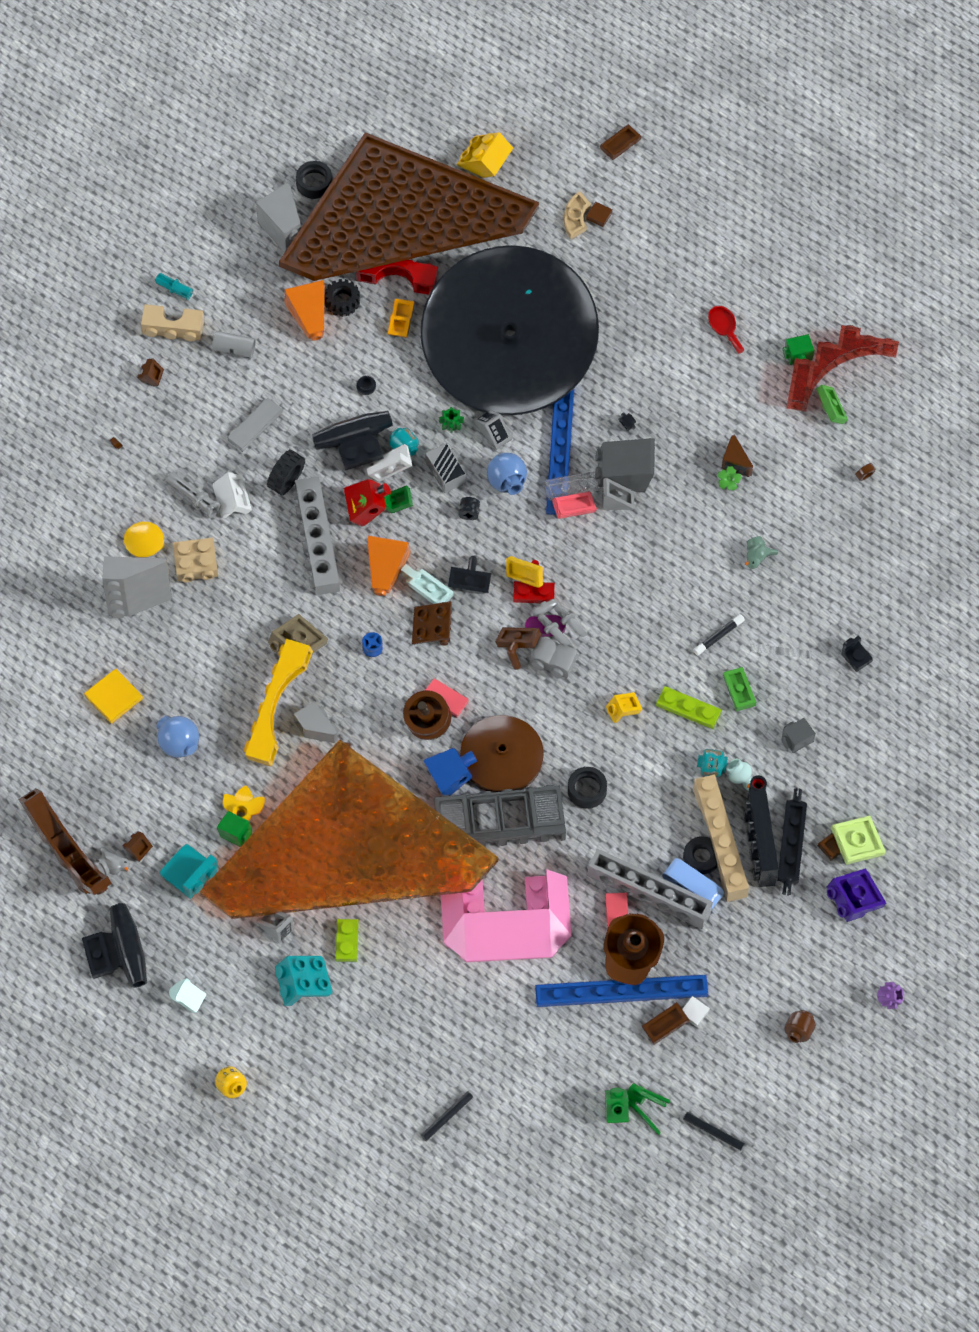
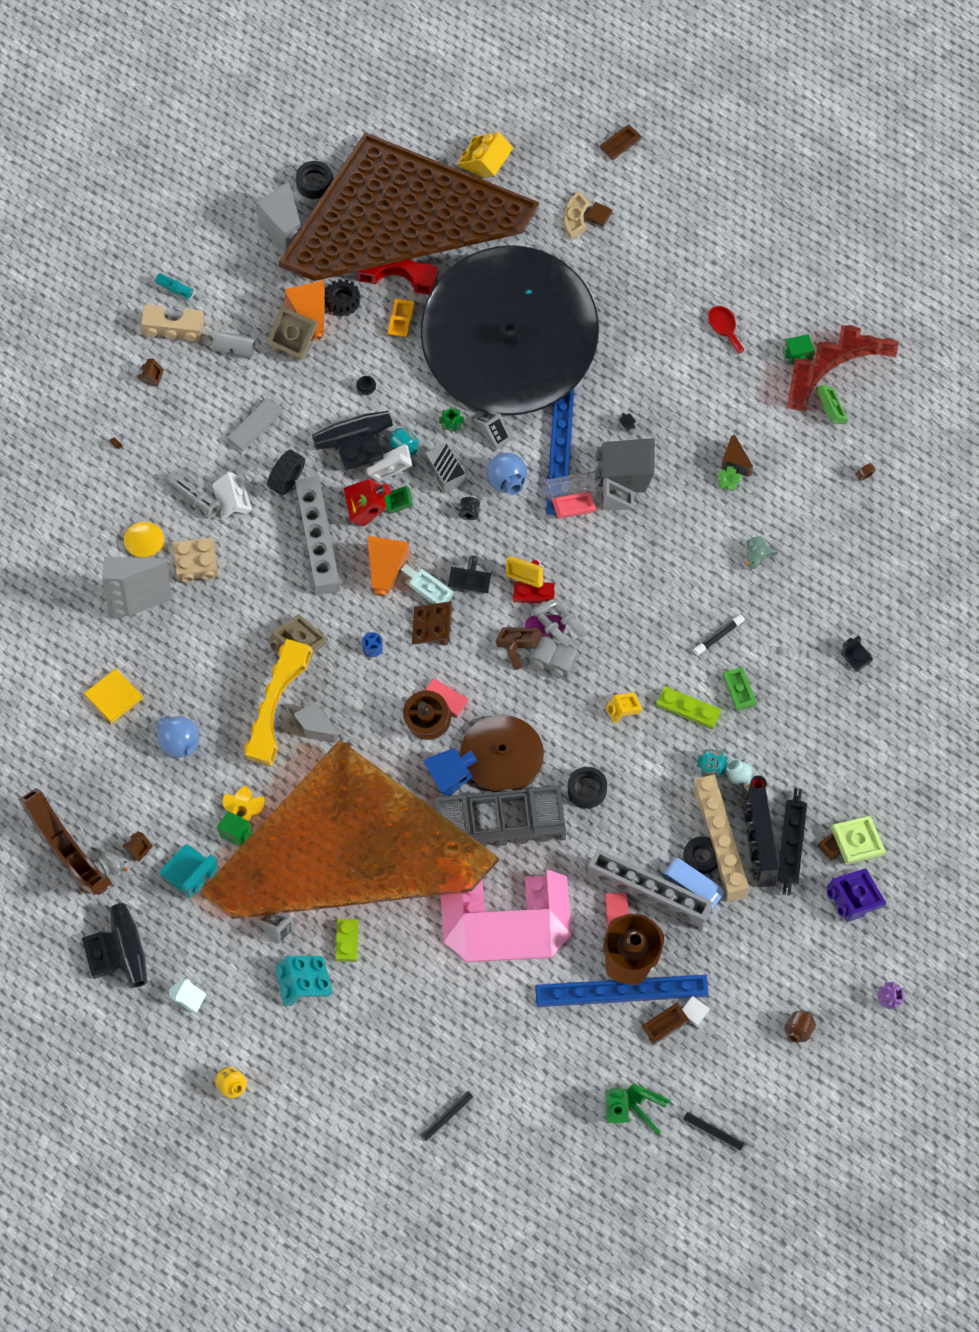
(292, 333): none -> dark tan plate
(797, 735): dark grey brick -> none

